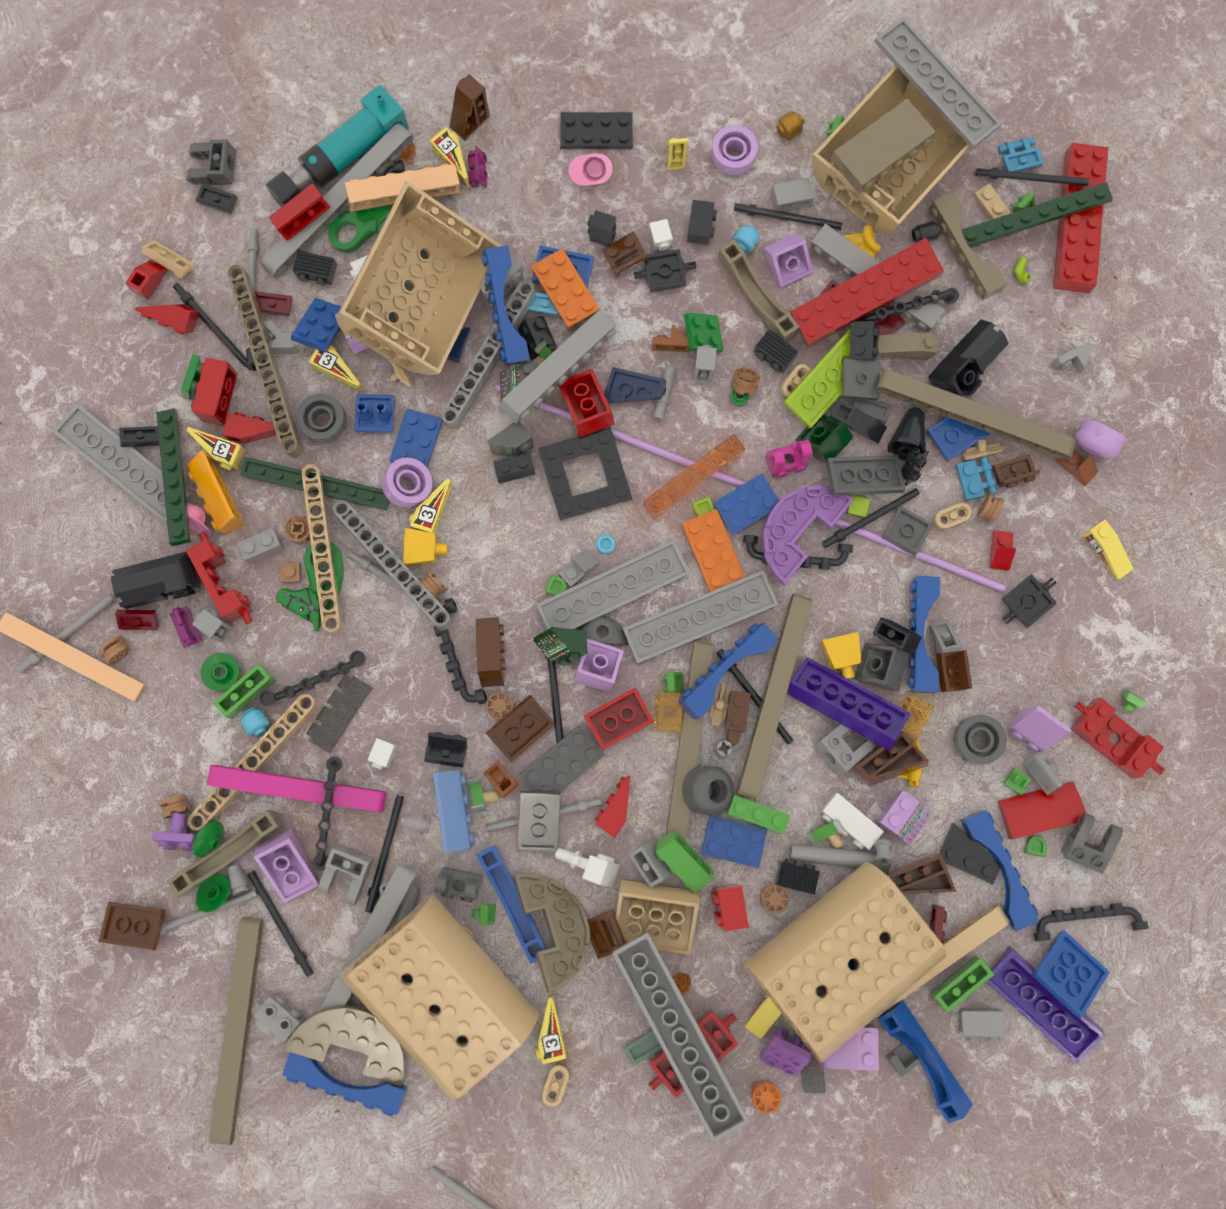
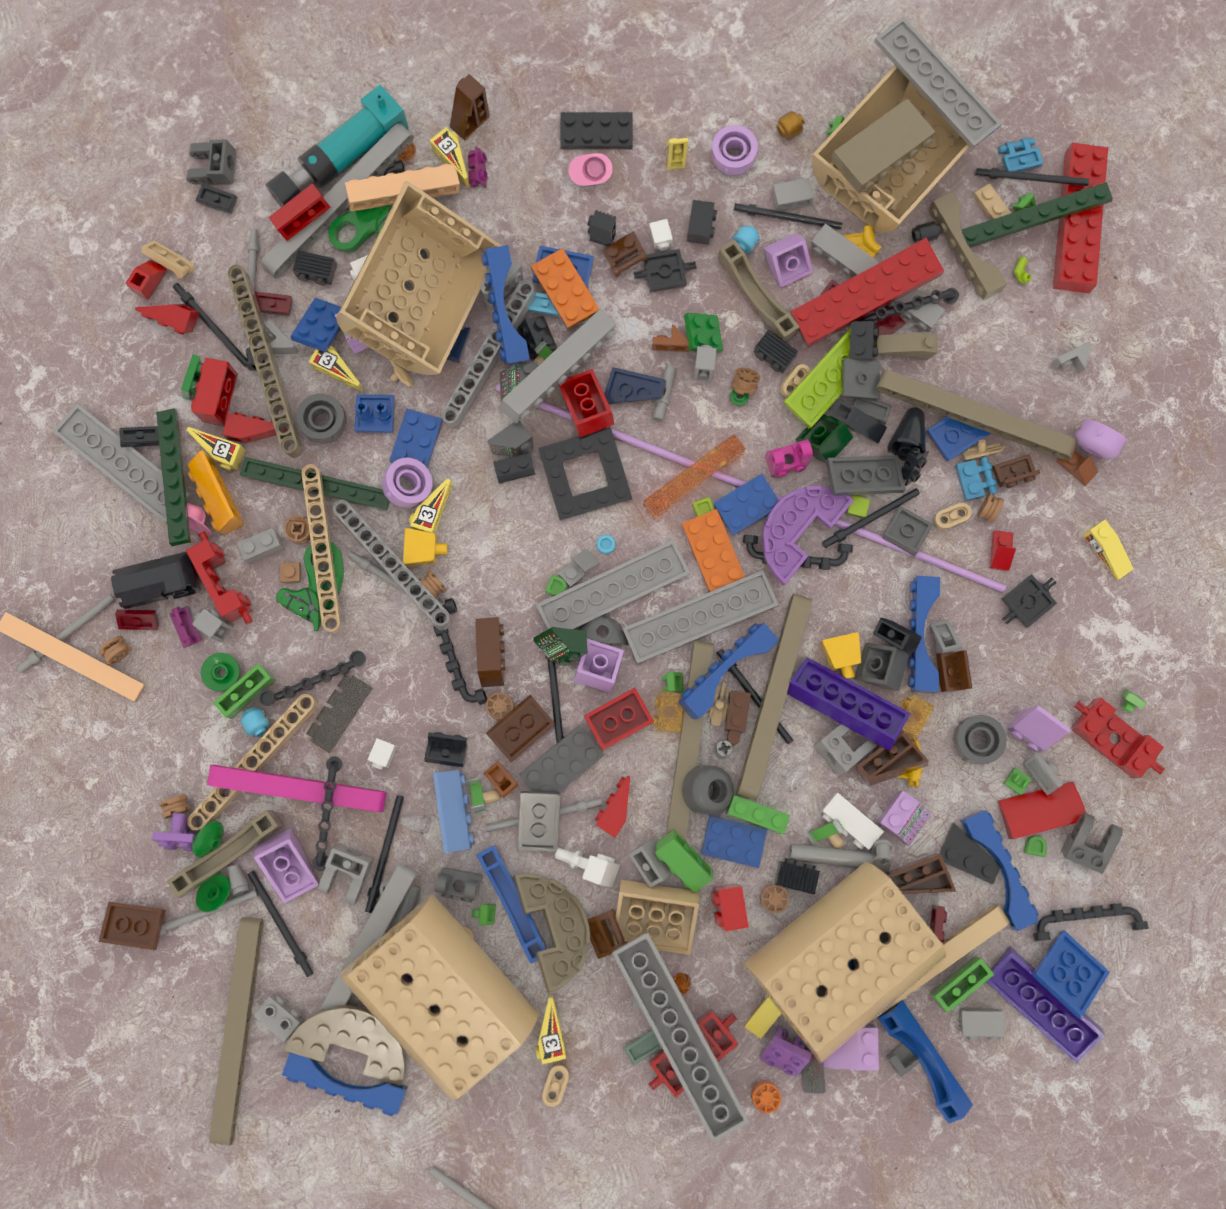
(968, 359): black brick -> none

